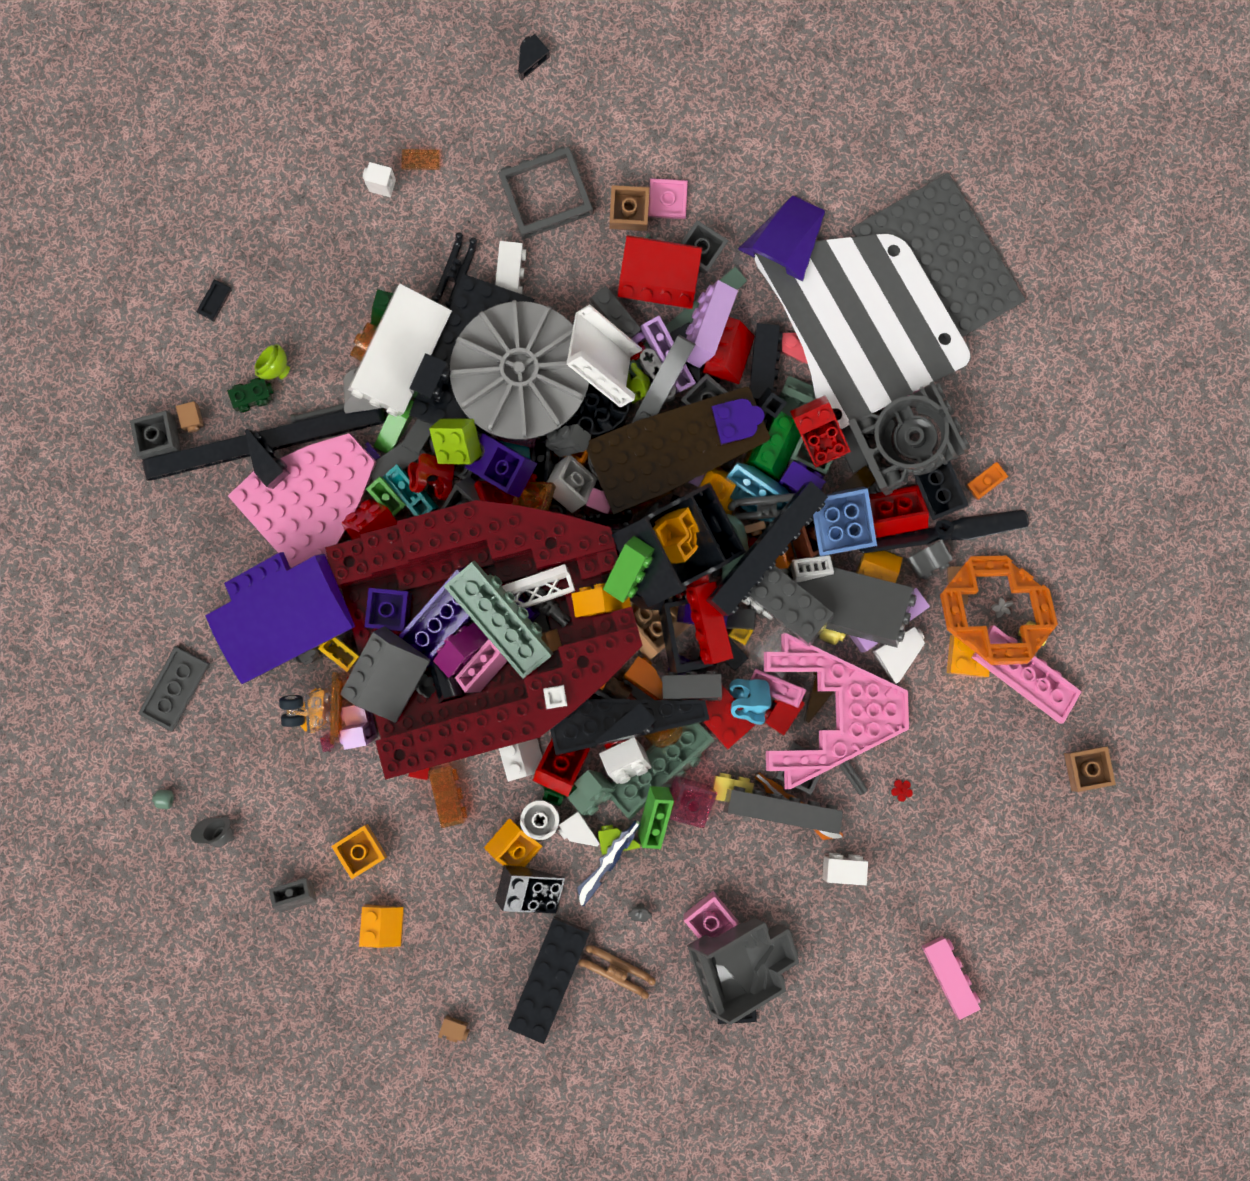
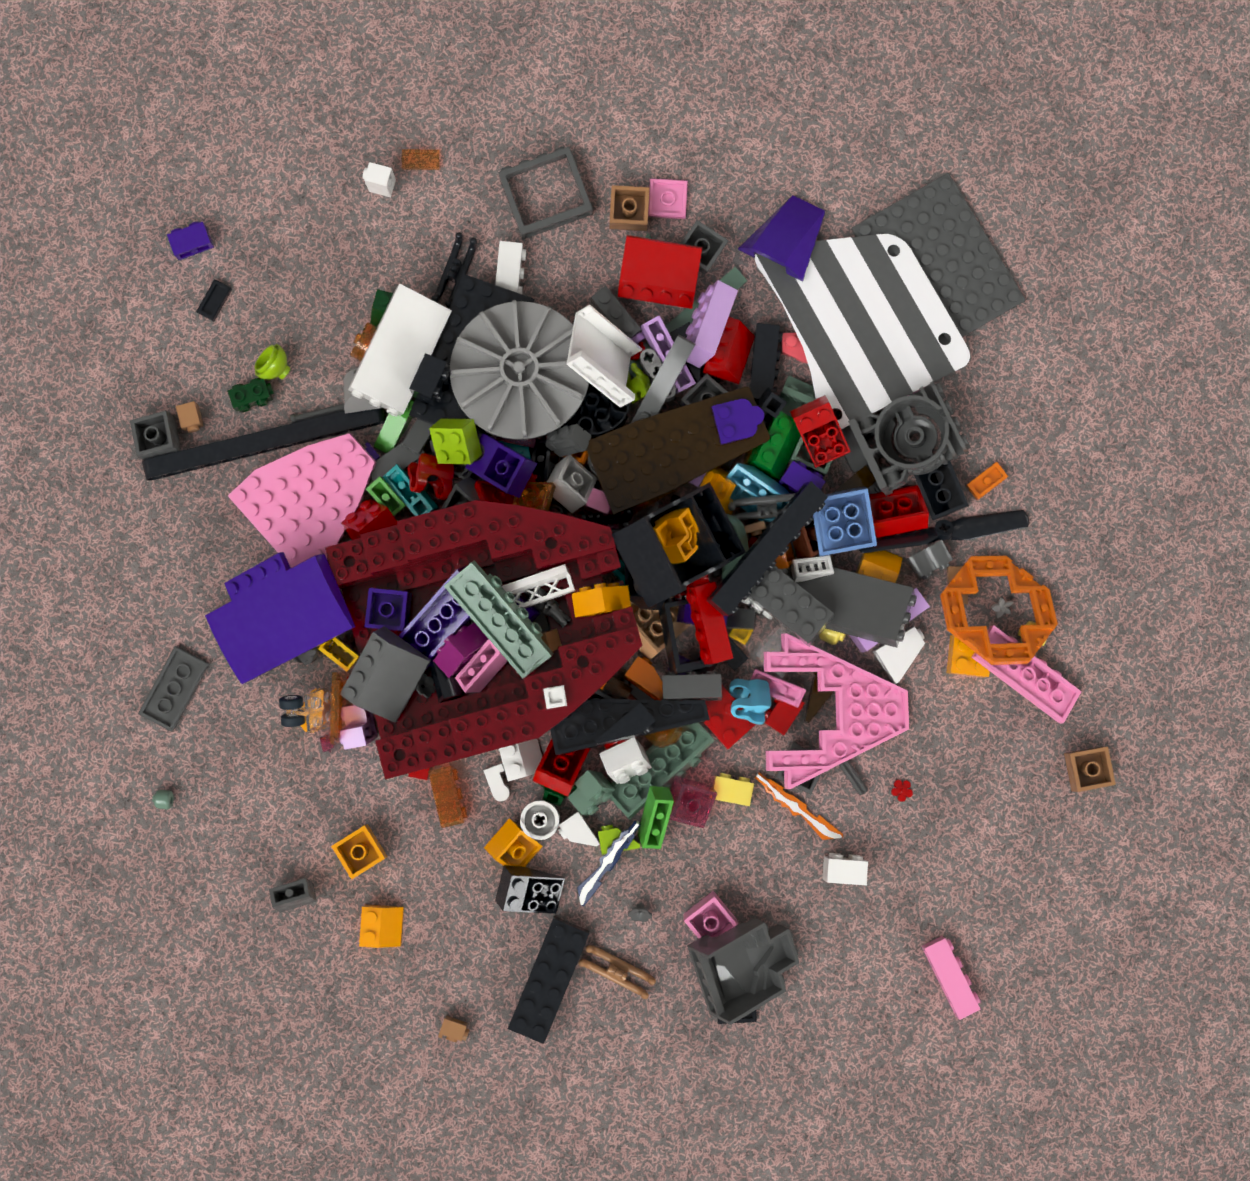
(190, 240): none -> dark purple brick
(213, 831): dark grey piece -> none
(265, 464): black slope -> none
(498, 788): none -> white leg
(531, 56): black slope -> none
(629, 569): bright green brick -> none
(783, 811): dark grey brick -> none

